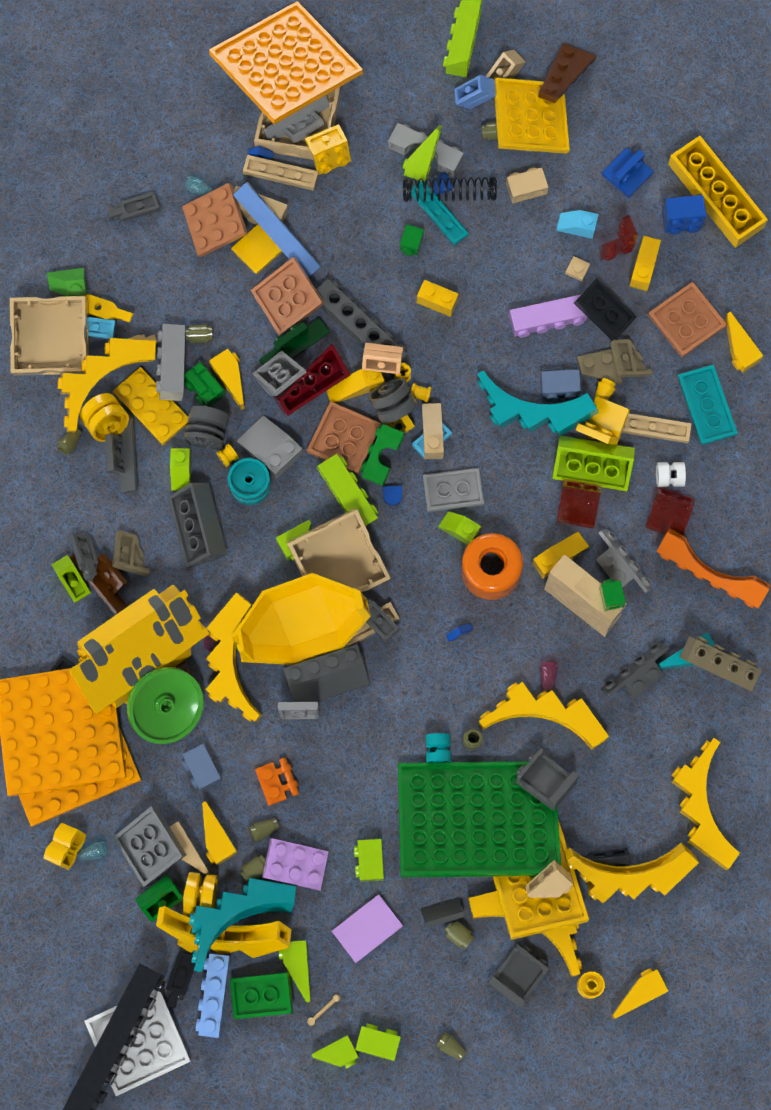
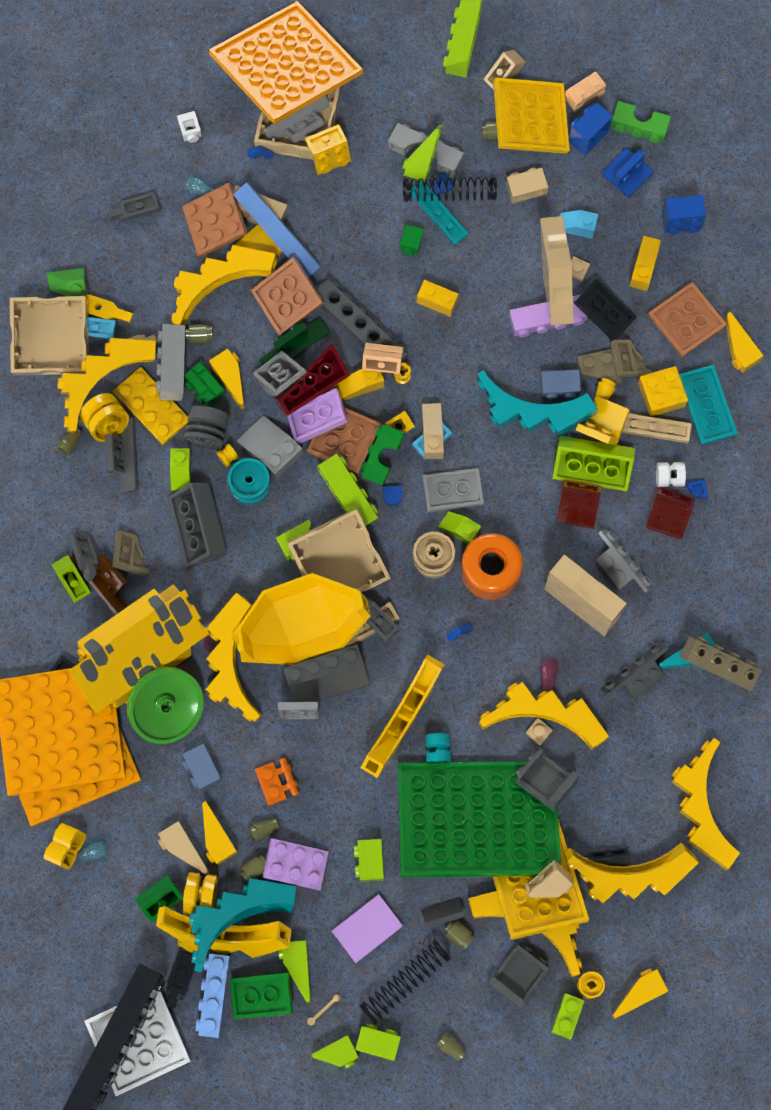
(149, 845): plate -> none
(189, 121): none -> white brick
(214, 273): none -> yellow arch
(280, 172): tan plate -> none
(317, 416): none -> lavender plate
(392, 400): dark grey wheel -> none
(403, 717): none -> yellow arch
(421, 392): yellow bush -> none
(437, 544): none -> tan wheel
(442, 953): none -> black piece
(475, 92): medium blue brick -> none
(476, 735): olive brick -> none
(538, 731): none -> tan plate
(548, 559): yellow slope -> none
(557, 270): none -> tan tile
(564, 71): reddish brown wing -> none
(567, 1016): none -> lime brick
(585, 91): none -> light nougat brick
(590, 128): none -> blue brick
(612, 594): green brick -> none
(625, 243): clear red bracket -> none
(653, 129): none -> bright green arch
(662, 391): none -> yellow brick
(698, 489): none -> blue tile
(723, 195): yellow brick -> none
(748, 588): orange arch -> none

